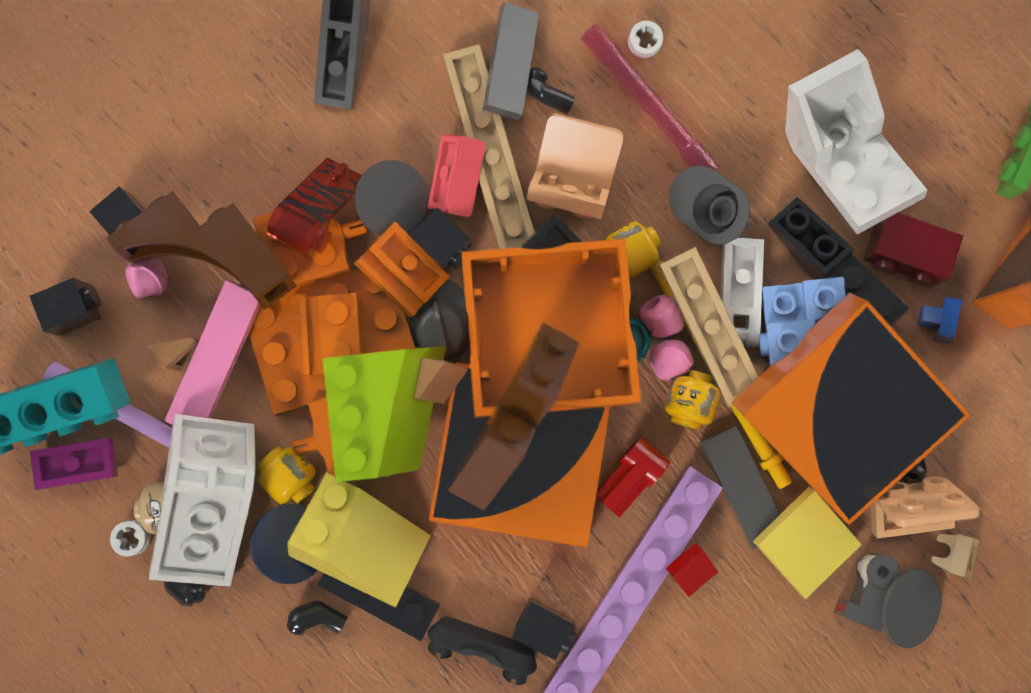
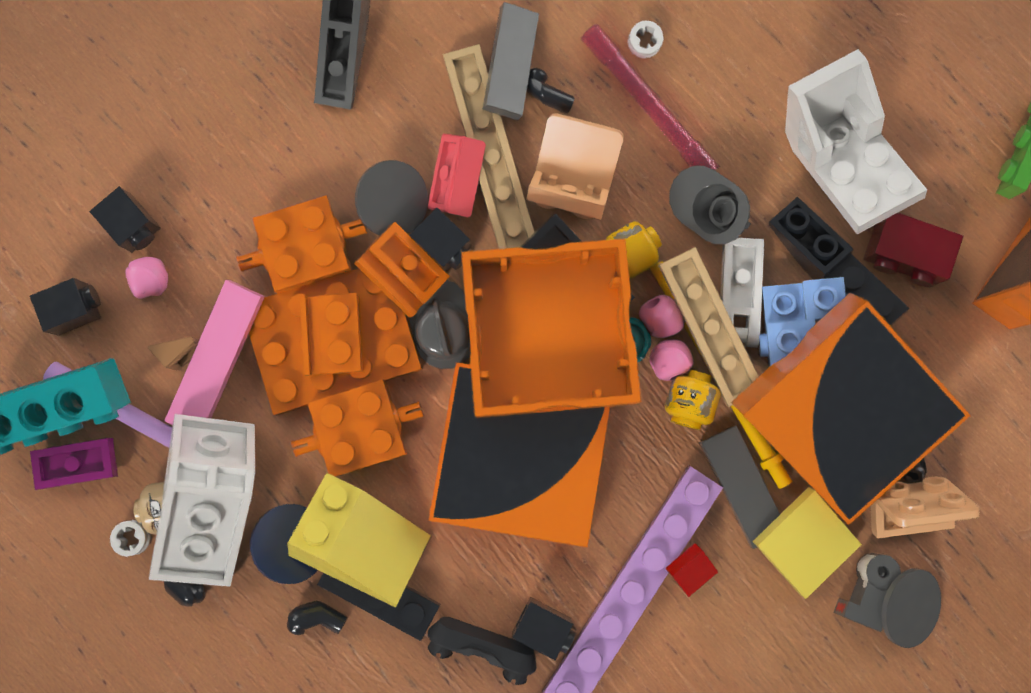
(222, 241): reddish brown arch -> none
(286, 475): yellow head -> none
(306, 212): clear red door -> none
(374, 414): lime wedge -> none
(437, 379): medium nougat slope -> none
(515, 418): reddish brown arch -> none
(637, 470): red piece -> none
(942, 319): blue tile -> none
(962, 554): tan tile -> none

